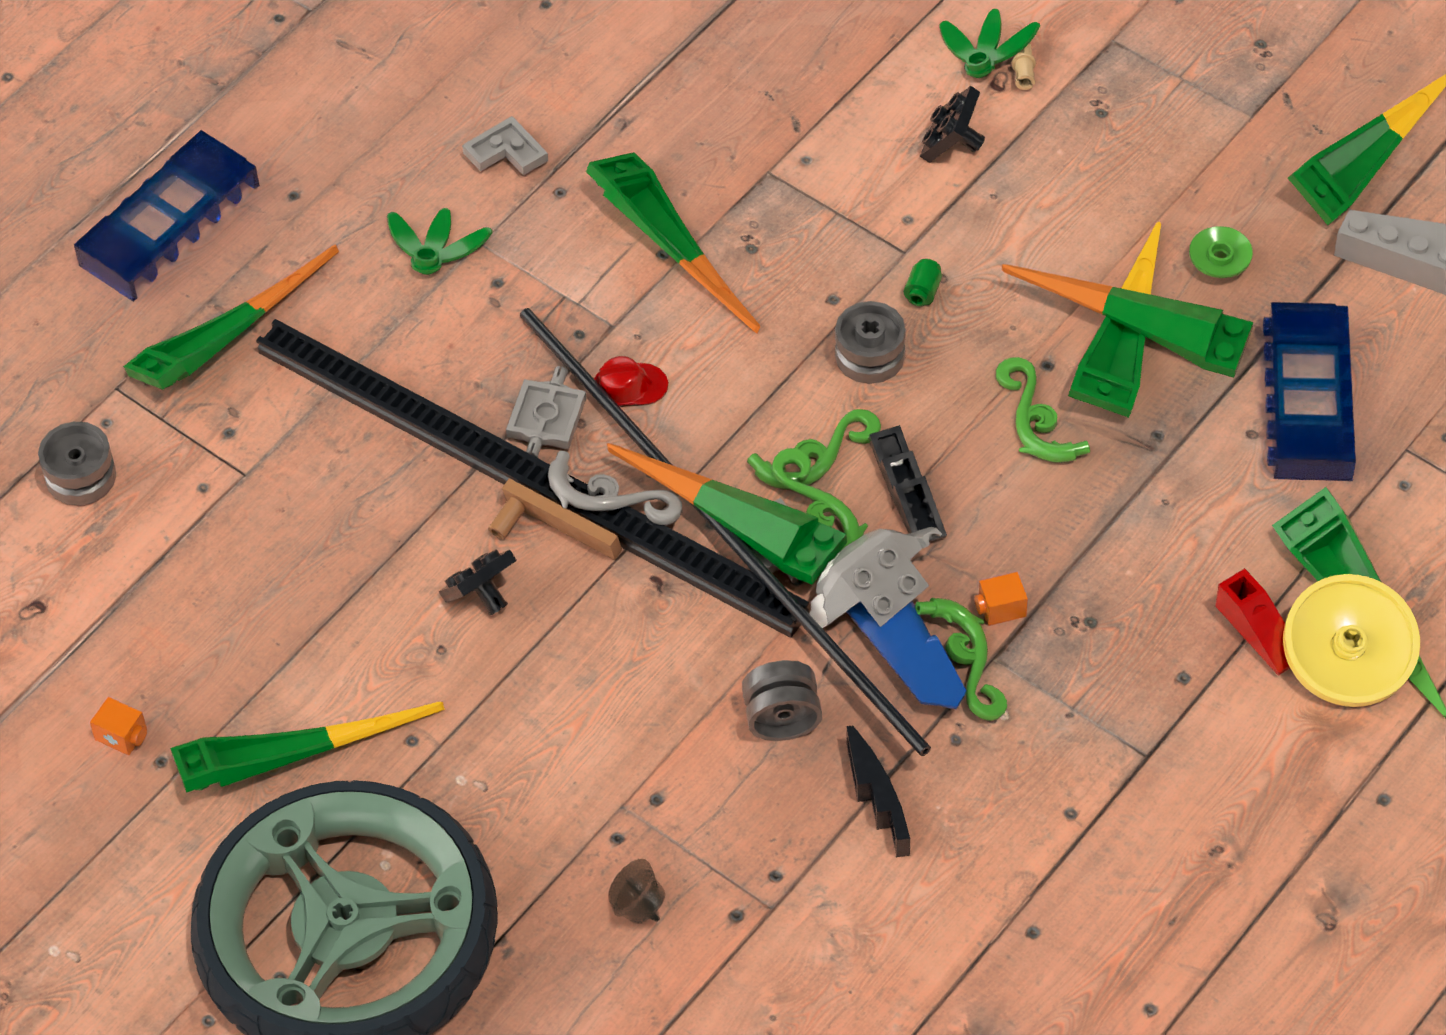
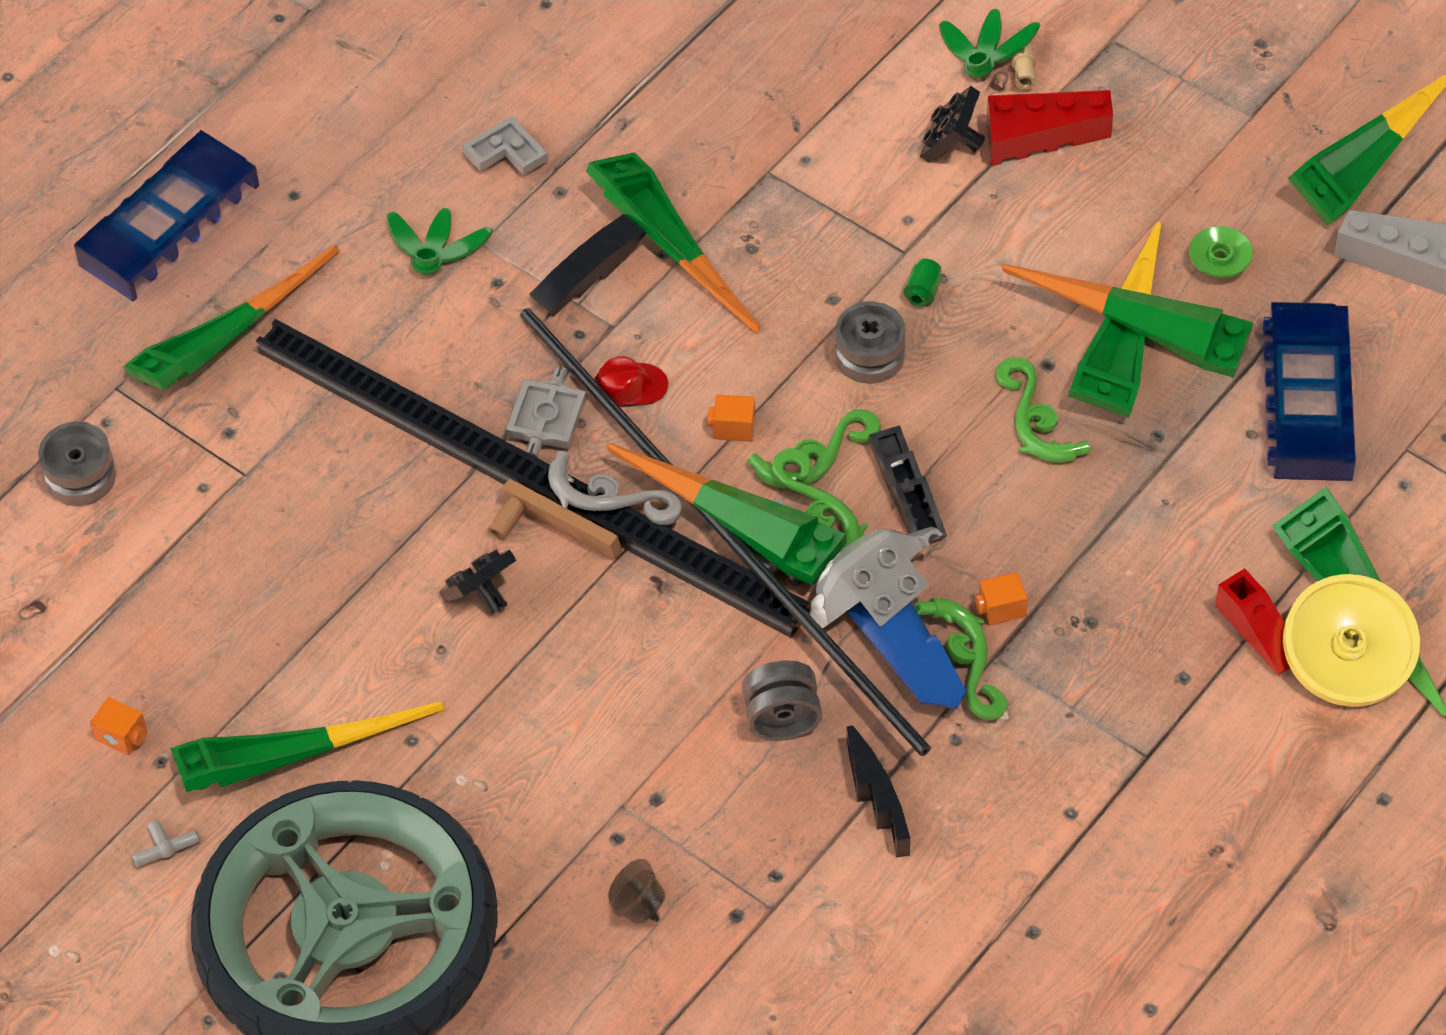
(164, 847): none -> light grey piece
(585, 264): none -> black slope
(732, 417): none -> orange brick
(1045, 121): none -> red wedge

